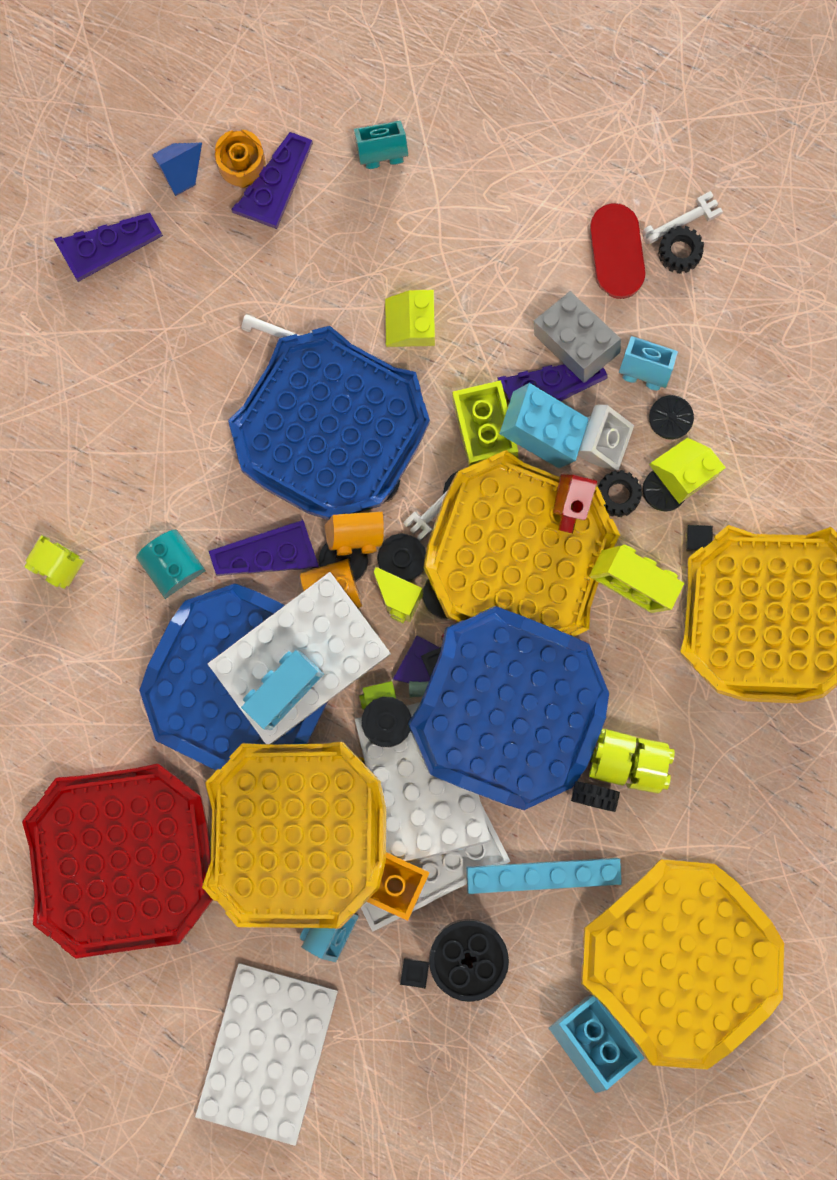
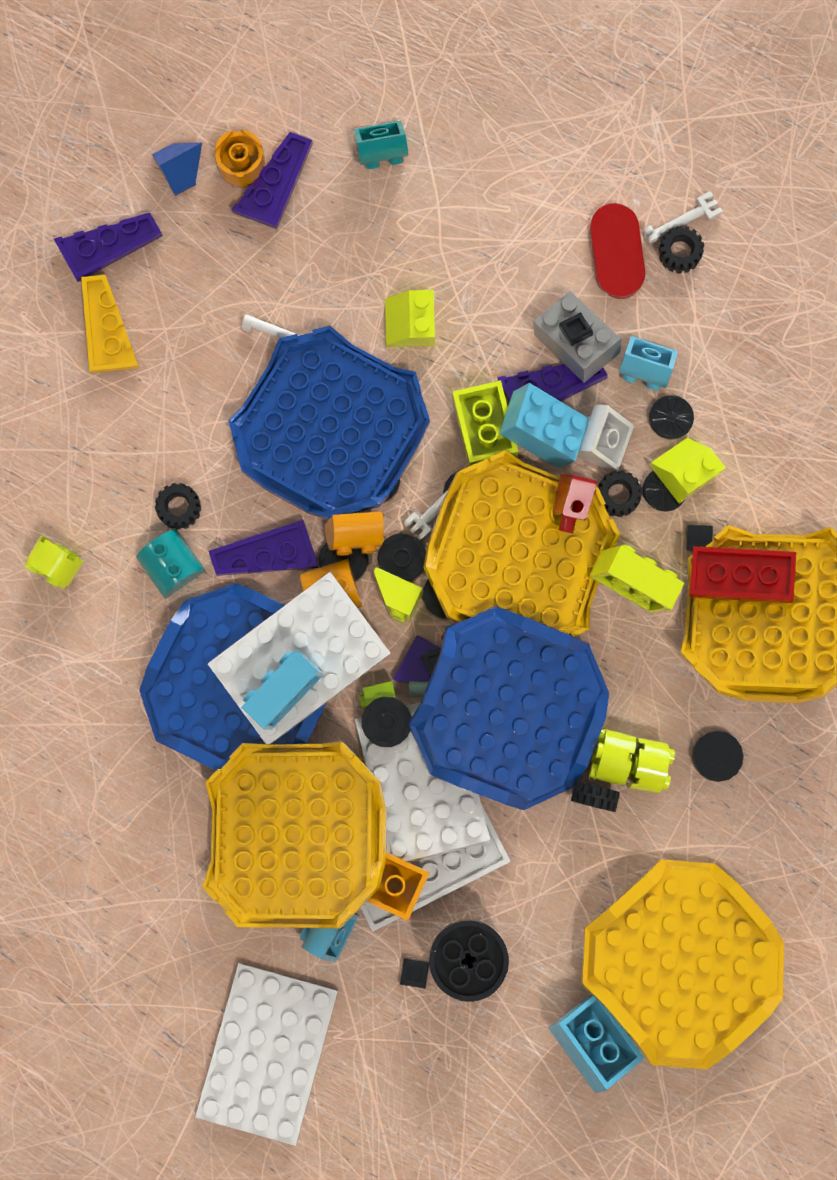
(105, 331): none -> yellow wing
(118, 860): red plate -> none
(167, 495): none -> black tyre
(543, 875): medium azure plate -> none
(575, 329): none -> black tile
(717, 756): none -> black tile
(743, 574): none -> red plate

